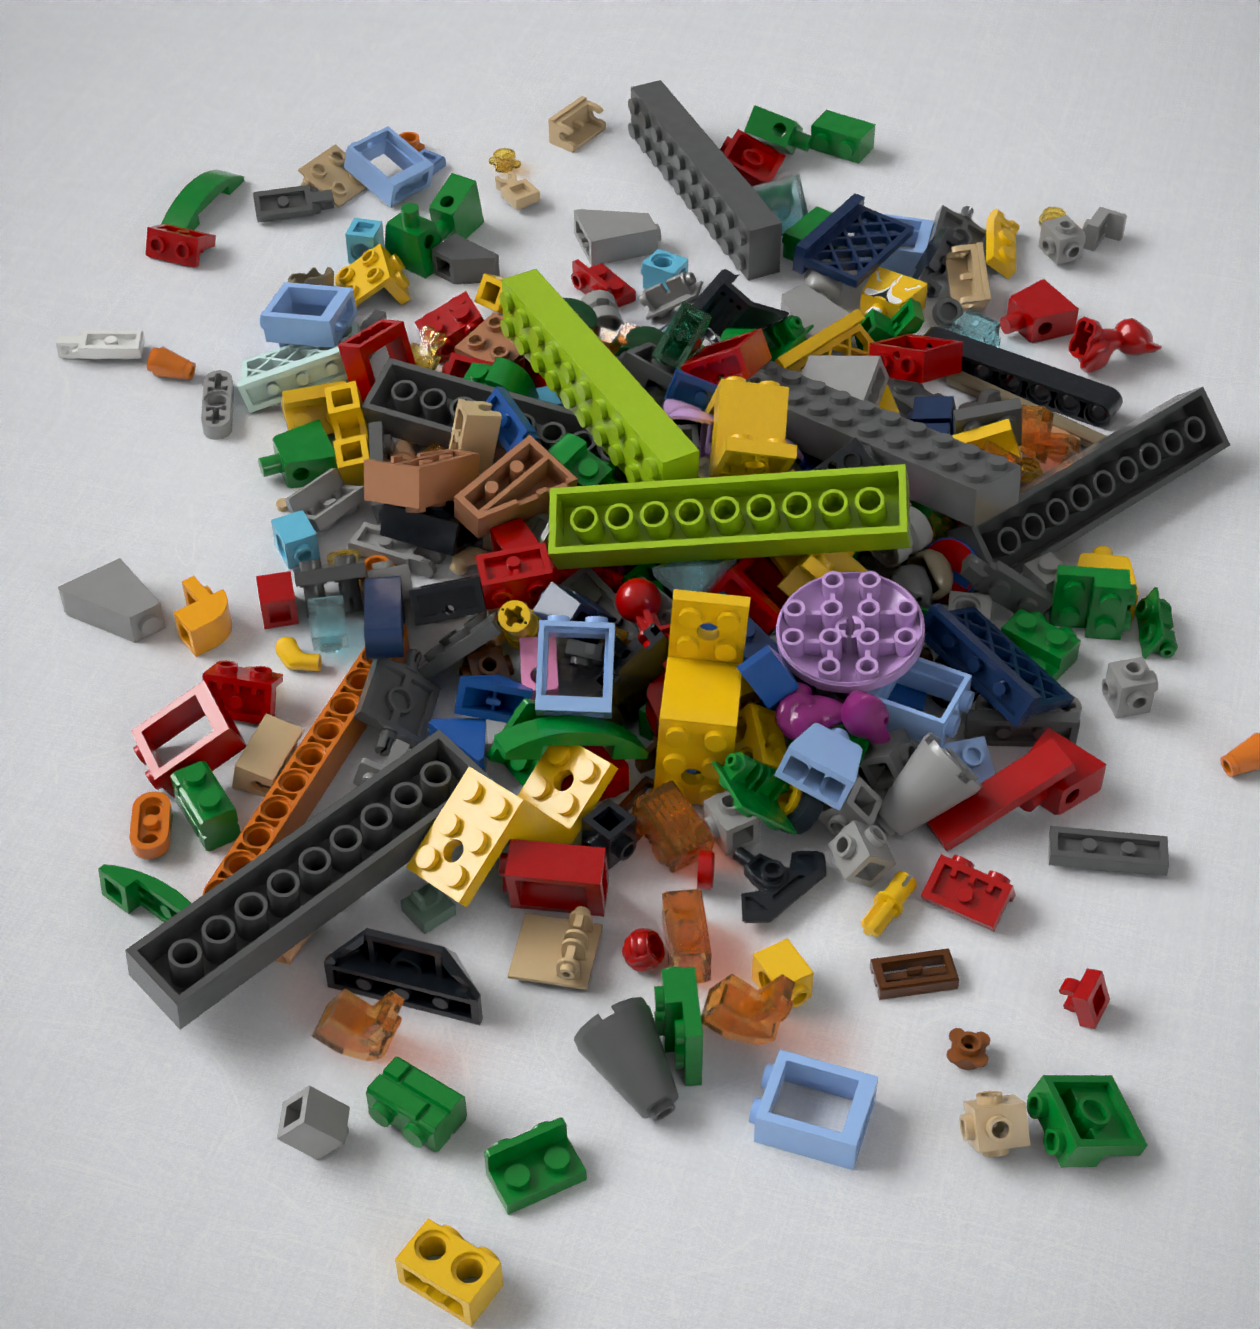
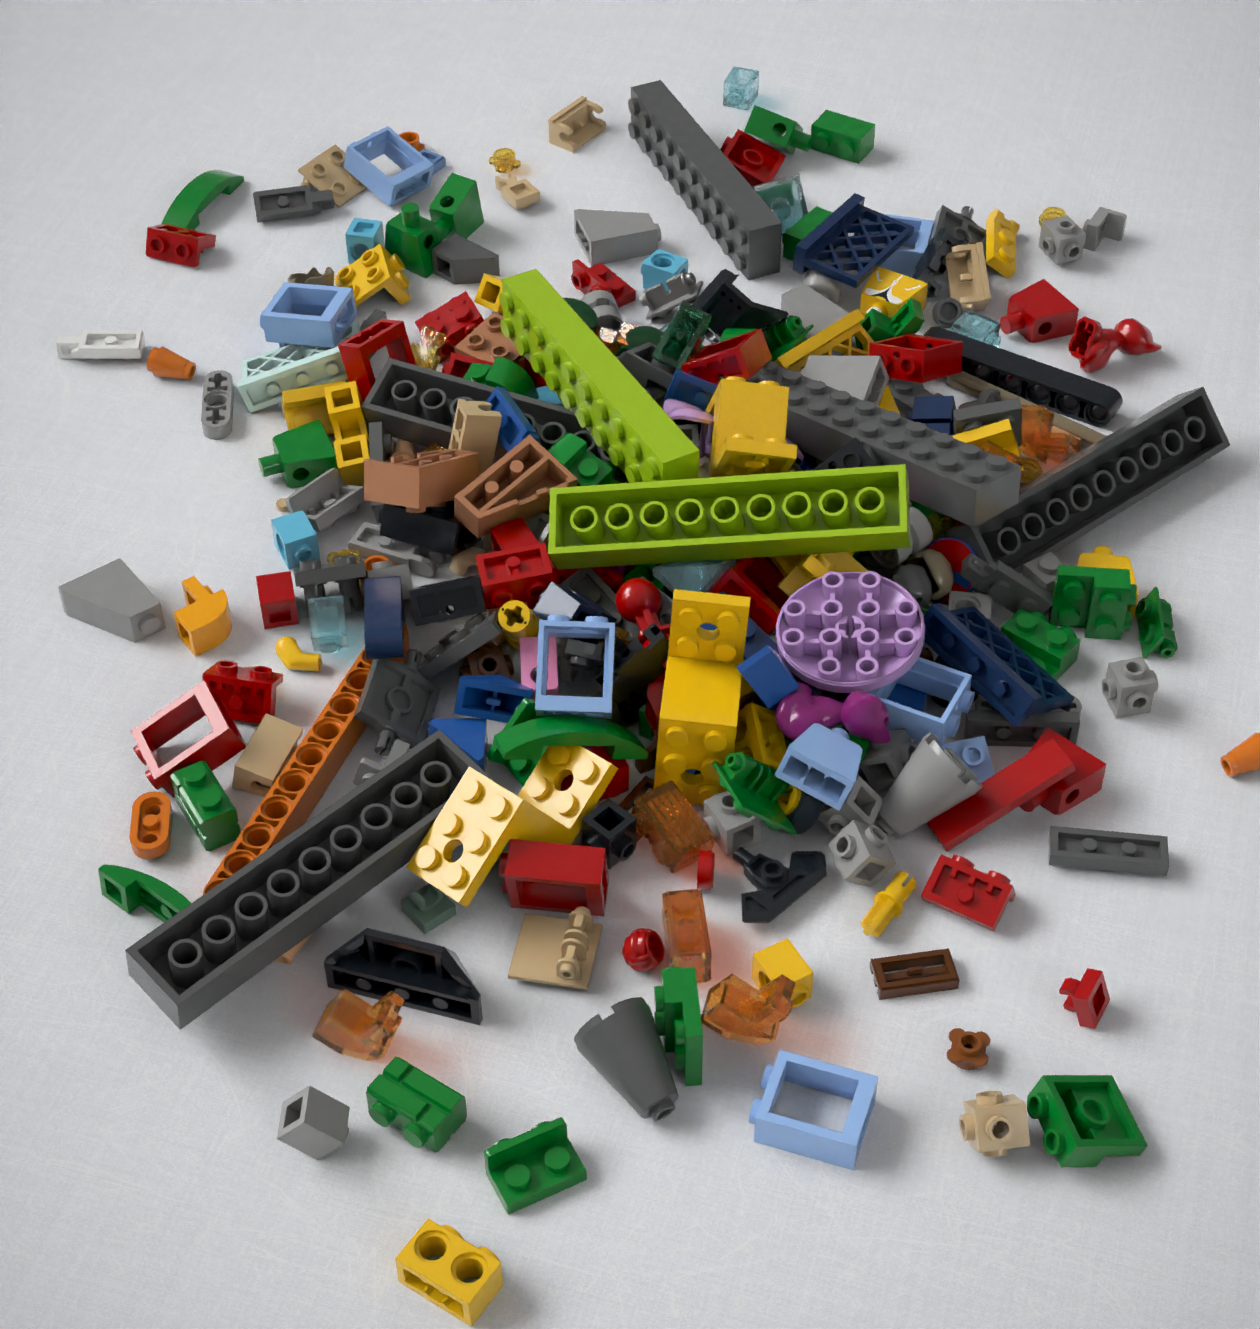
(741, 88): none -> clear light blue brick

